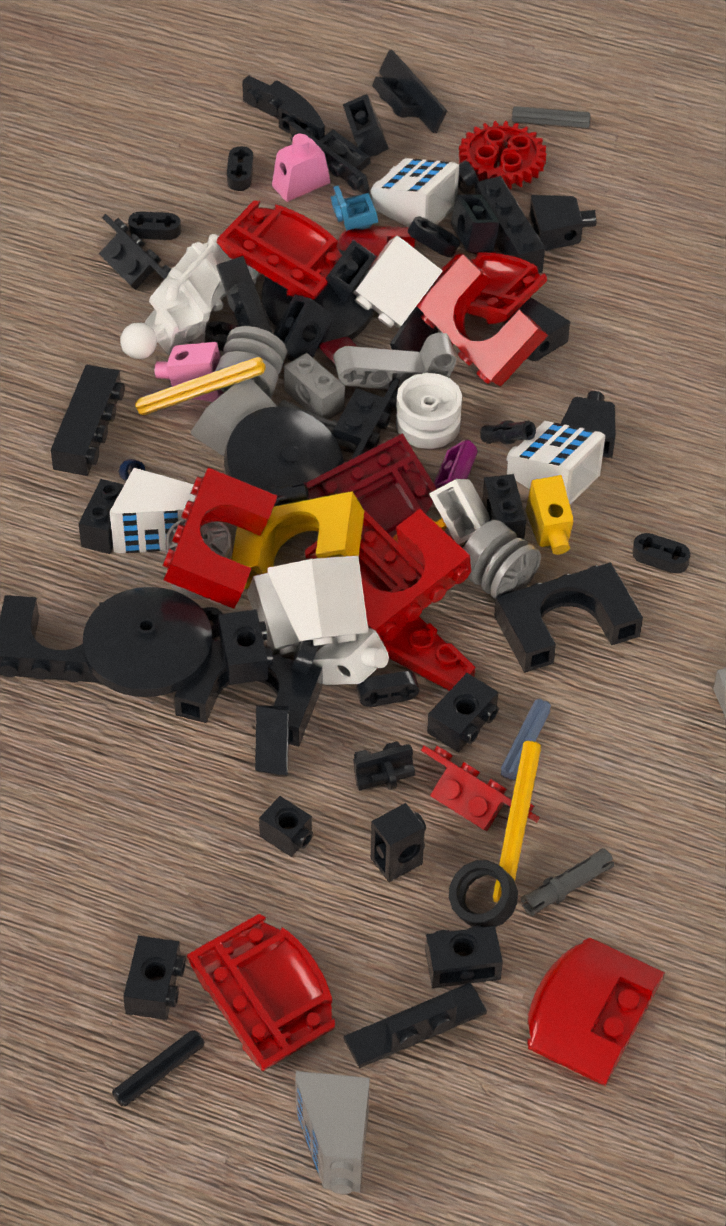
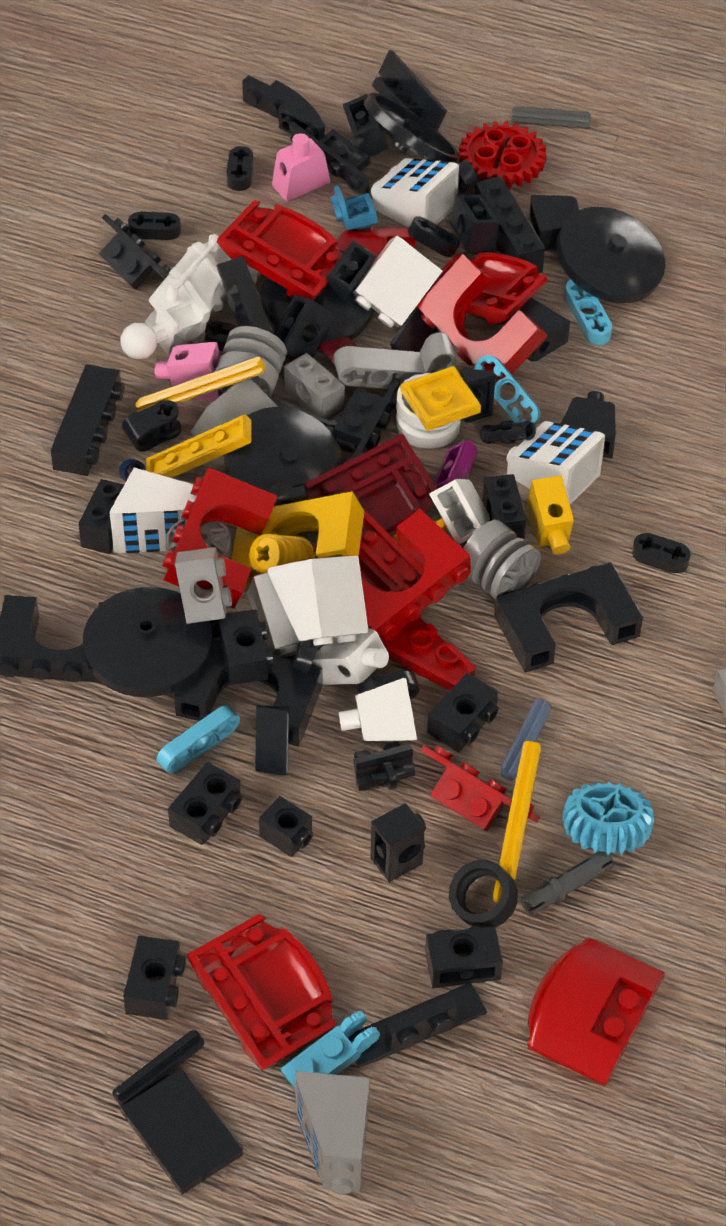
(151, 427): none -> black piece
(181, 1131): none -> black tile
(197, 602): none -> light grey brick
(198, 739): none -> medium azure beam
(199, 800): none -> black brick
(201, 448): none -> yellow tile
(278, 550): none -> yellow piece
(334, 1050): none -> medium azure hinge
(382, 714): none -> white torso
(409, 130): none -> black dish
(440, 398): none -> yellow tile
(482, 386): none -> black slope
(527, 403): none -> medium azure beam
(587, 321): none -> medium azure beam
(608, 818): none -> medium azure gear
(610, 254): none -> black dish

